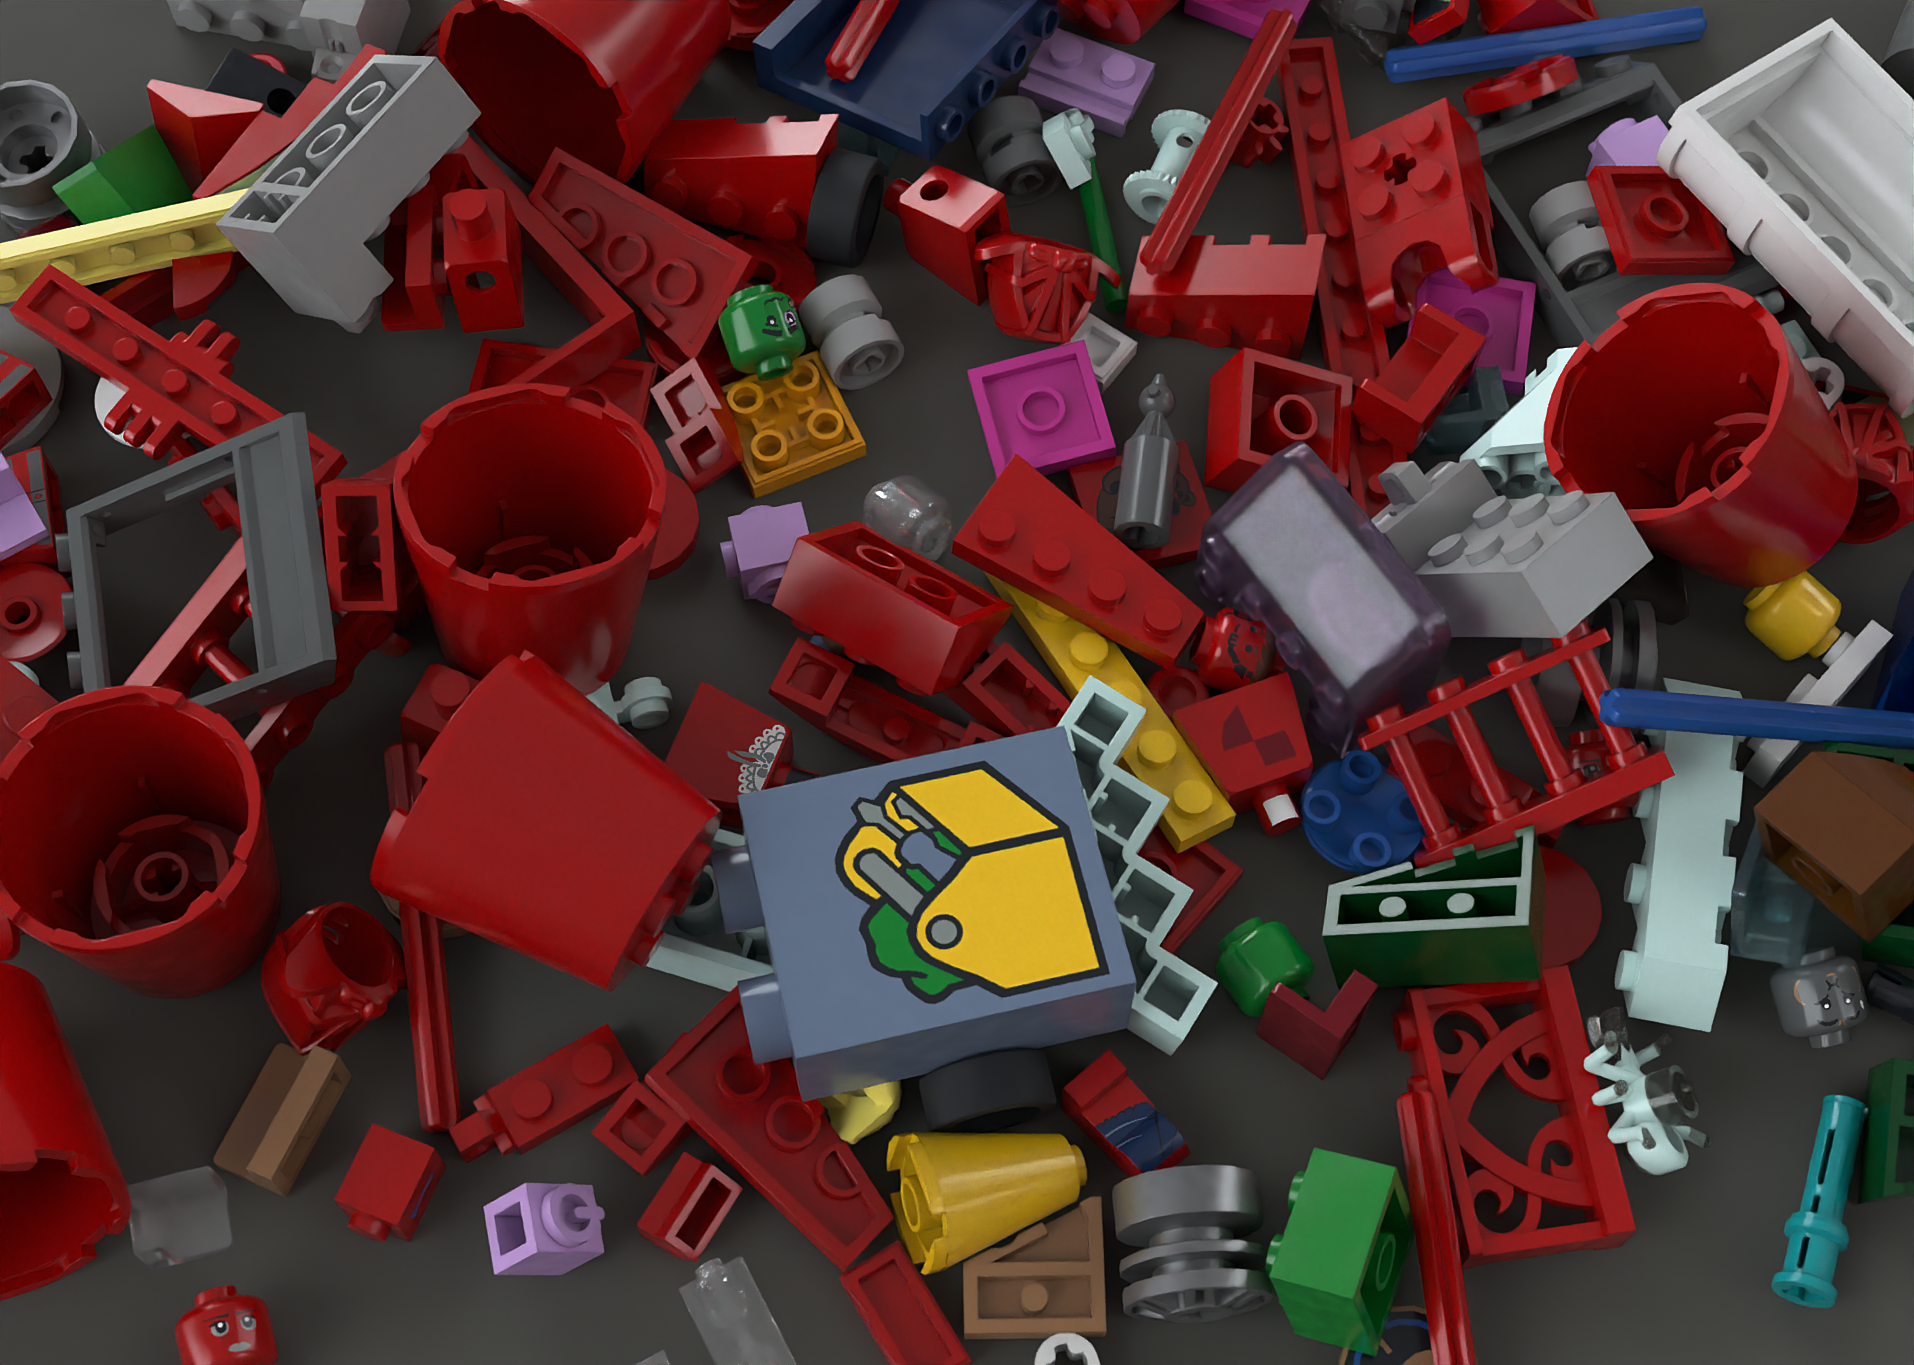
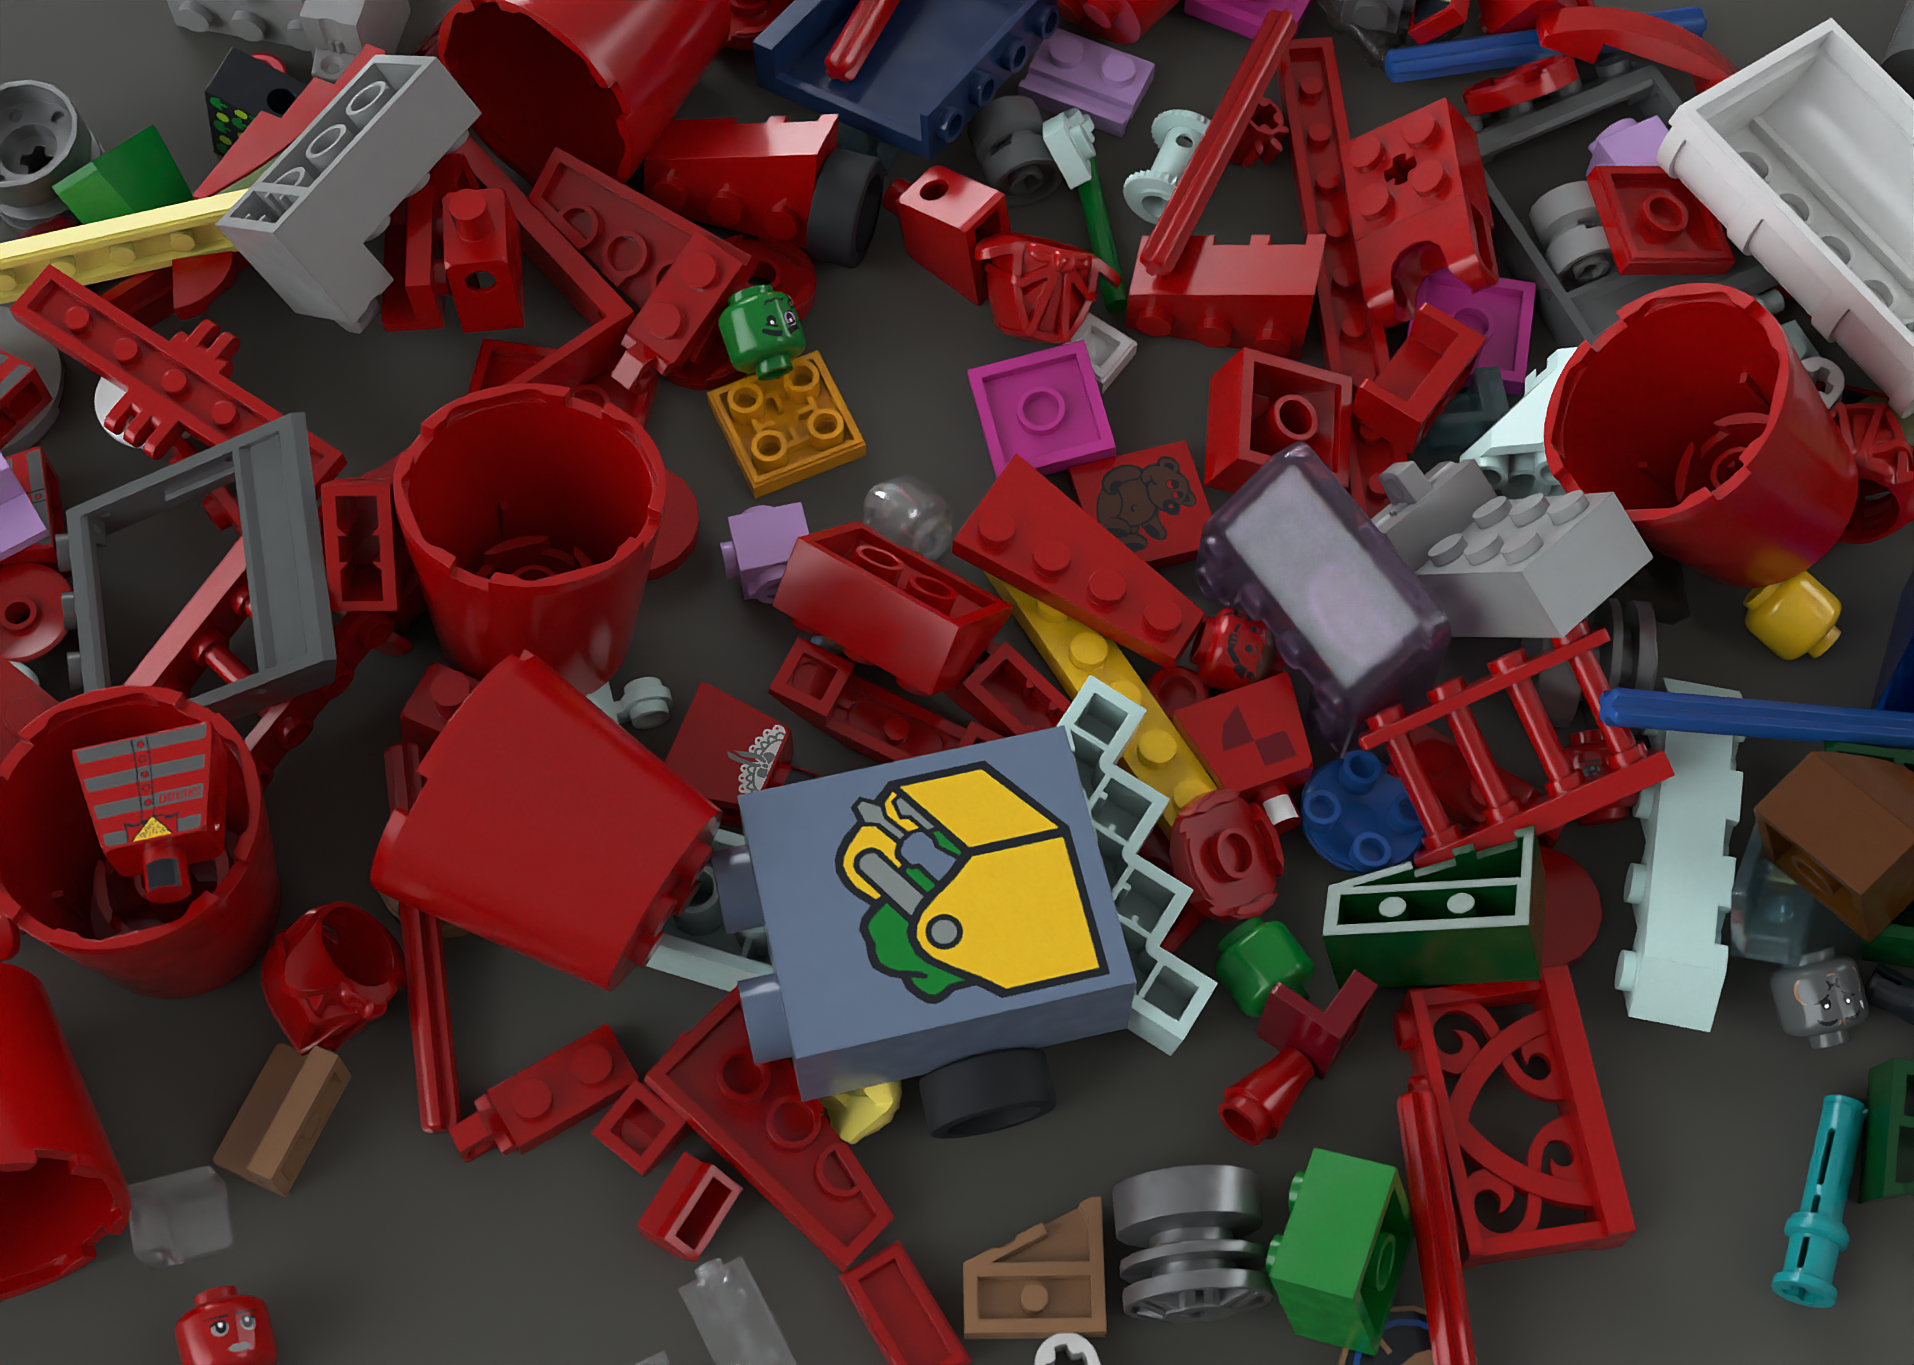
(158, 804): none -> red torso
(198, 126): red slope -> none
(389, 1185): red brick -> none
(544, 1229): lavender brick -> none
(678, 312): none -> red hinge
(701, 422): red slope -> none
(849, 331): light grey wheel -> none
(977, 1189): yellow cone -> none
(1122, 1119): leg -> none
(1148, 473): dark grey wheel -> none
(1226, 855): none -> red tile
(1263, 1099): none -> red cone
(1584, 30): none -> red slope
(1649, 1101): animal -> none
(1847, 662): white plate -> none

